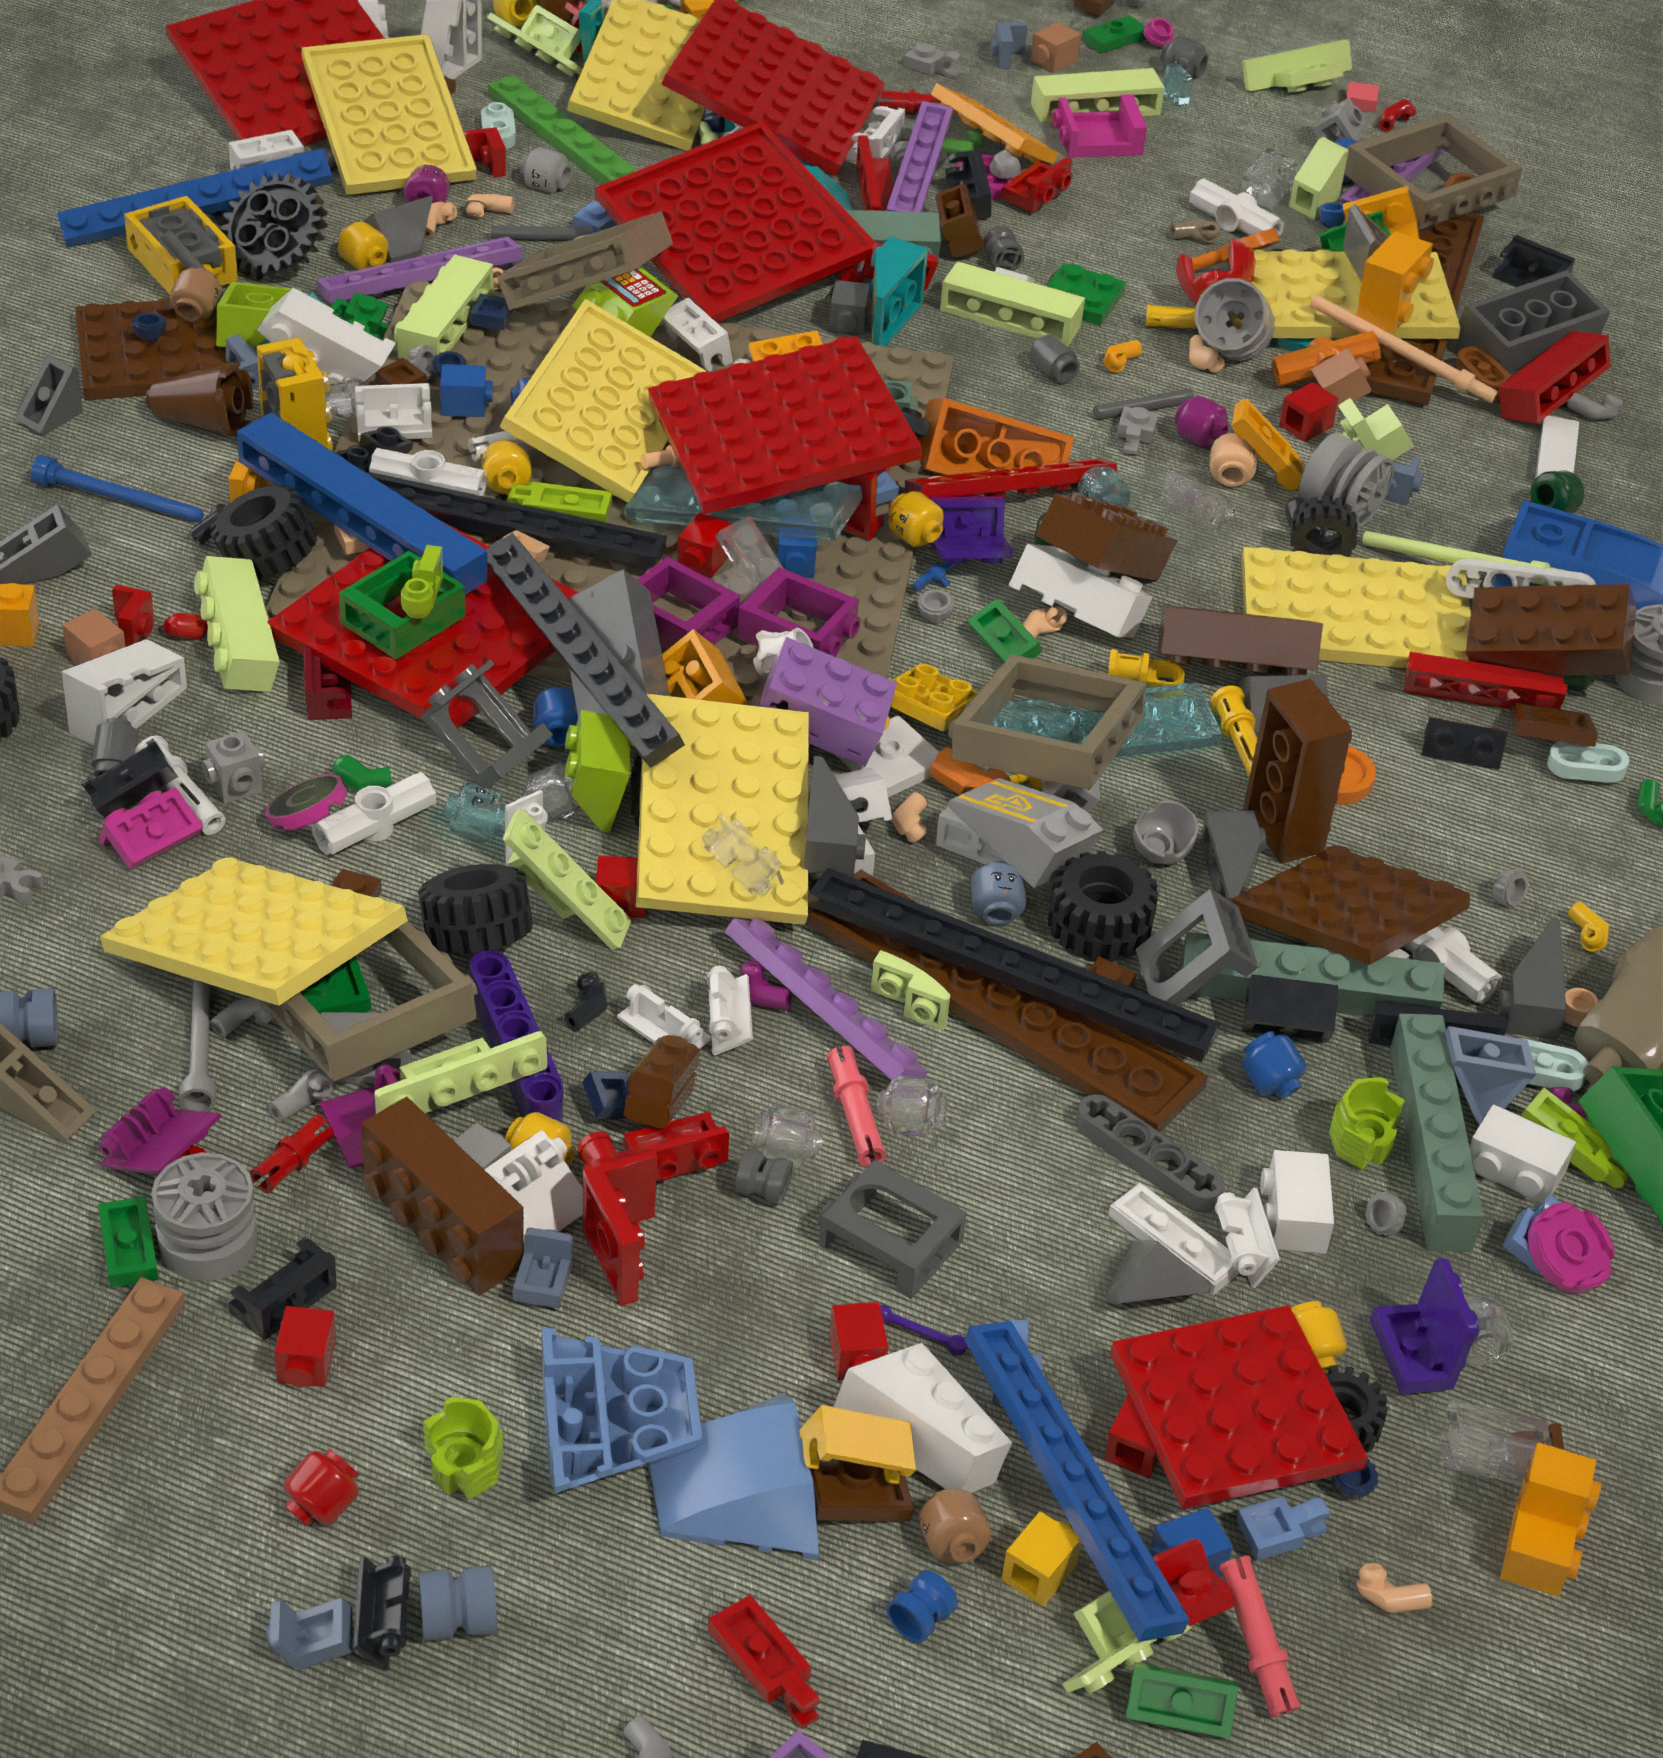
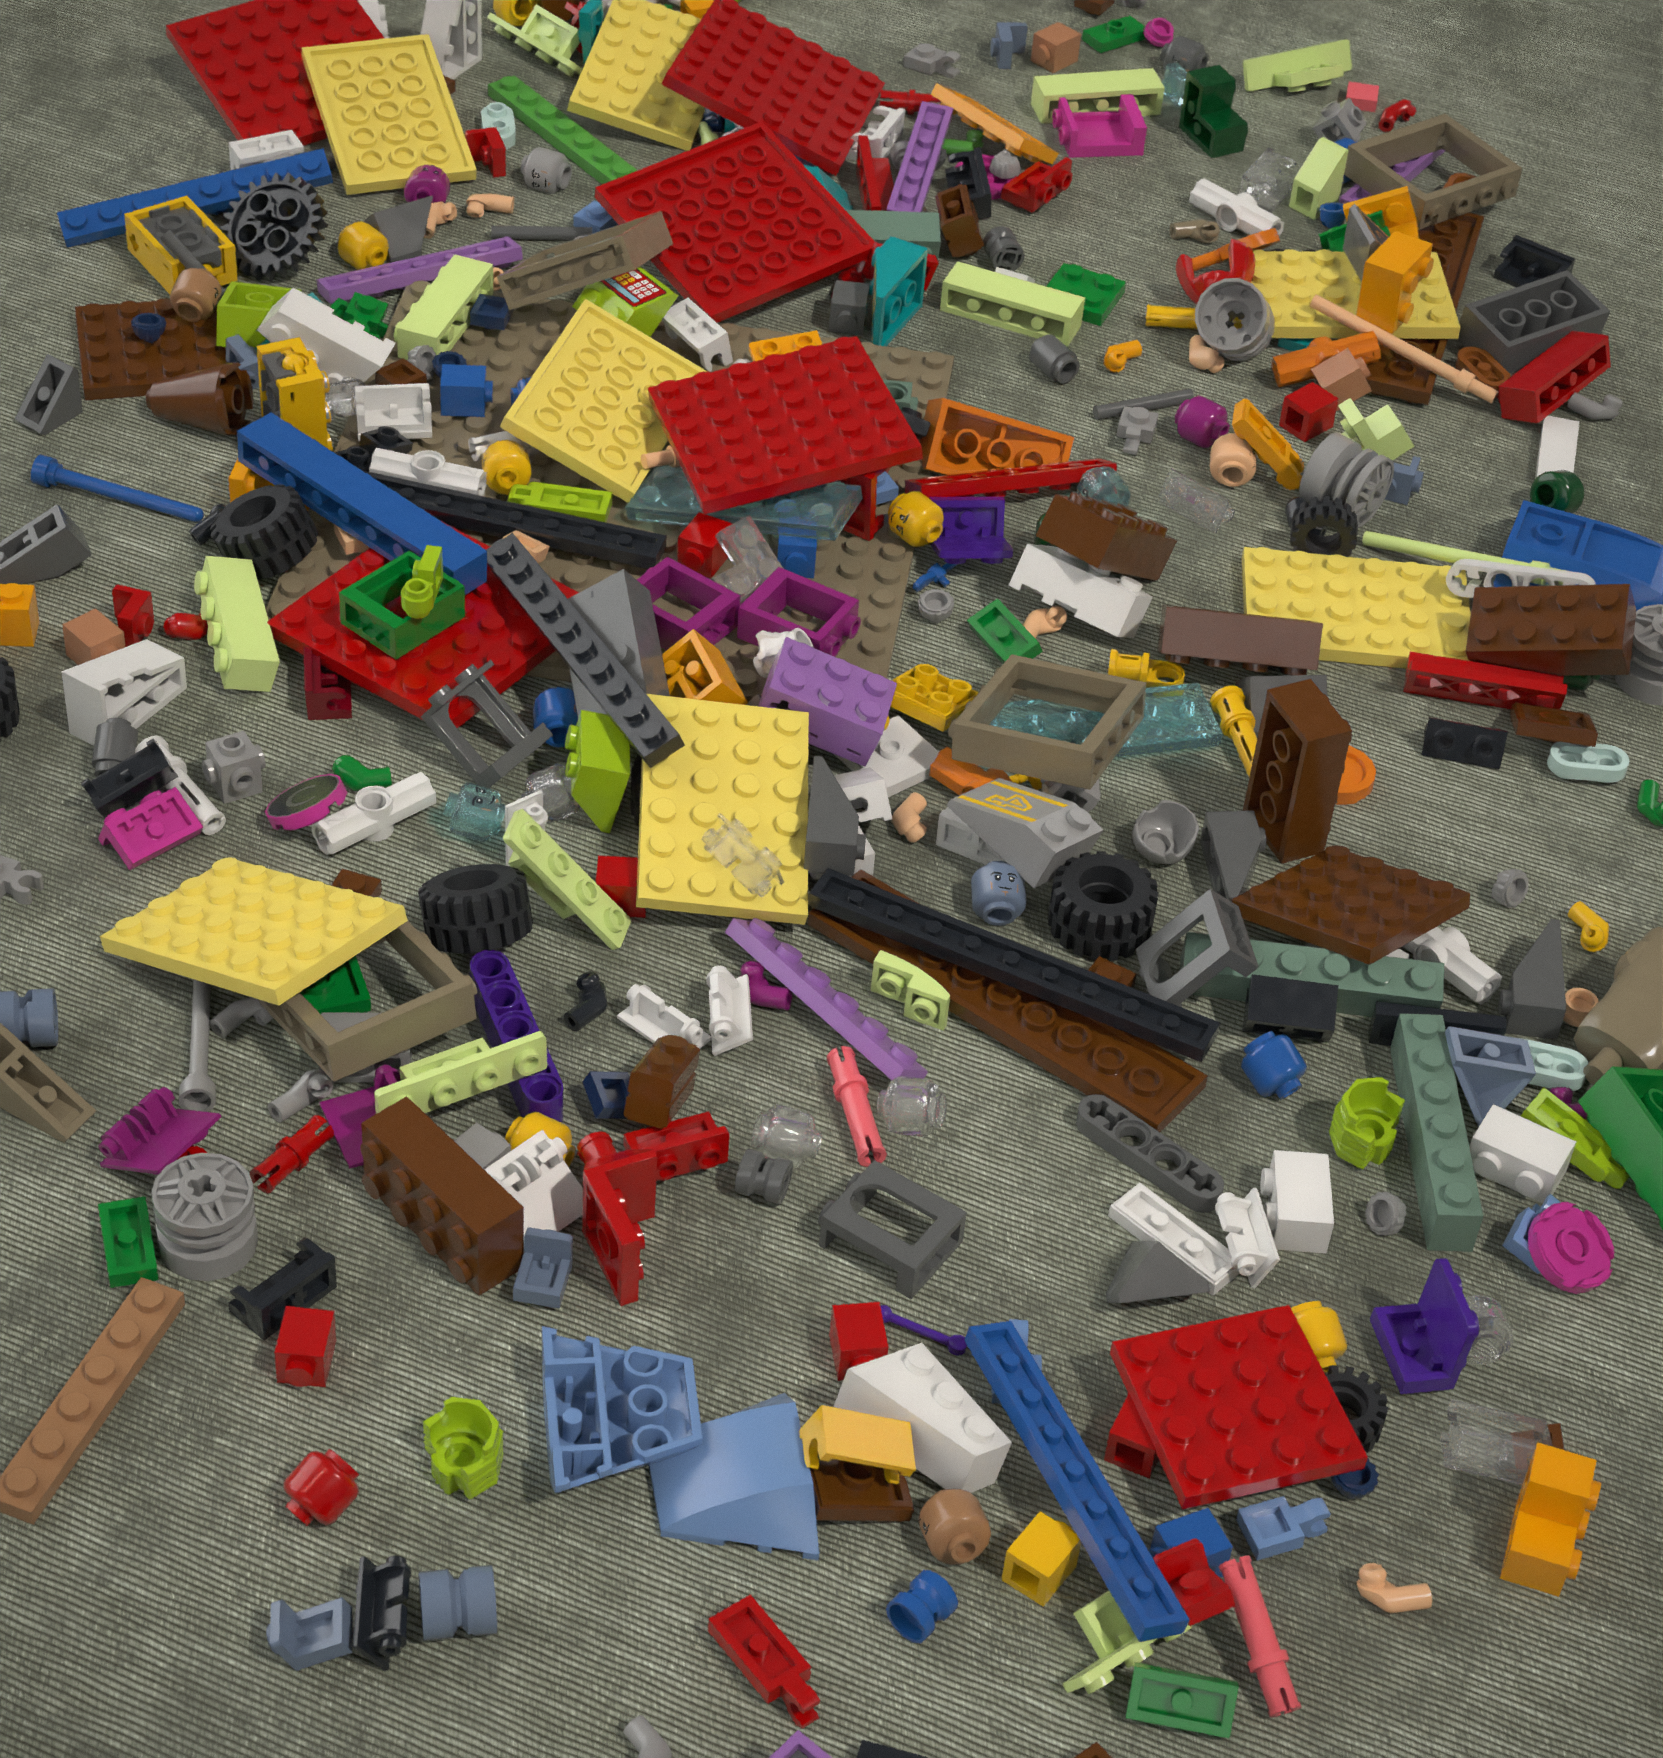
(1208, 112): none -> dark green brick

